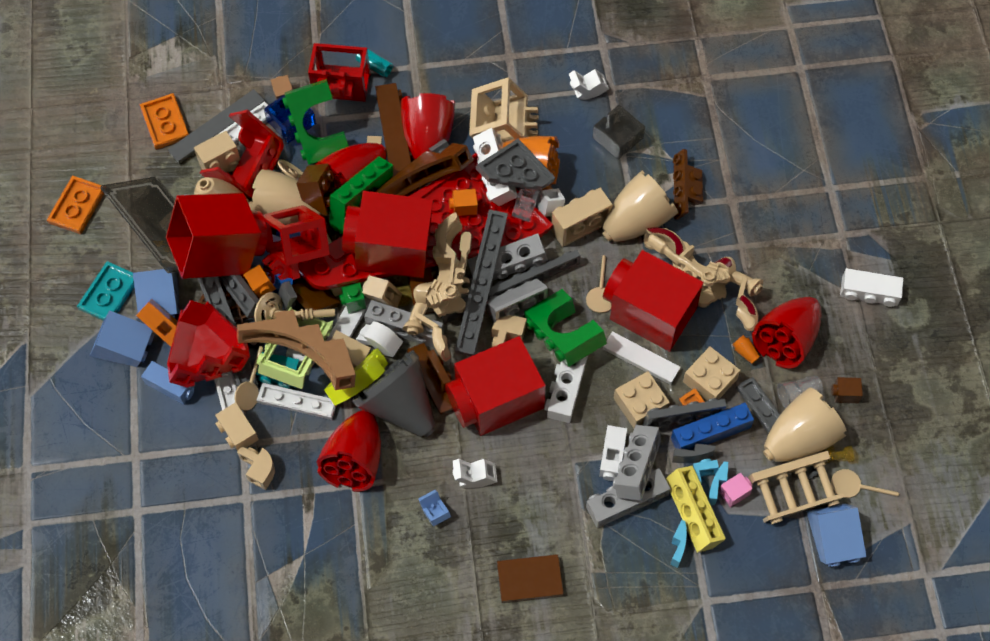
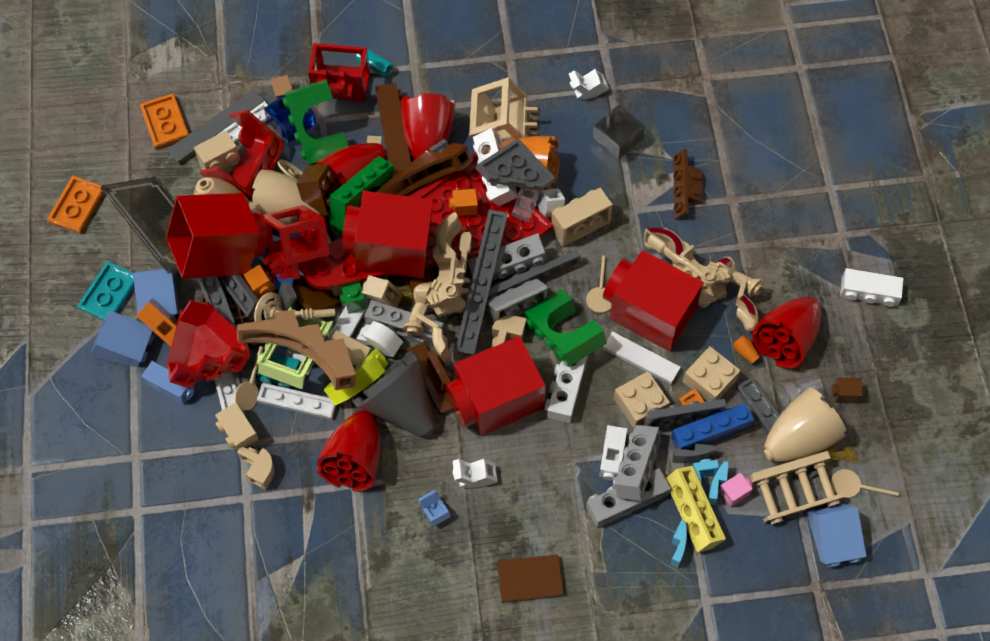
(636, 208): tan cylinder -> none

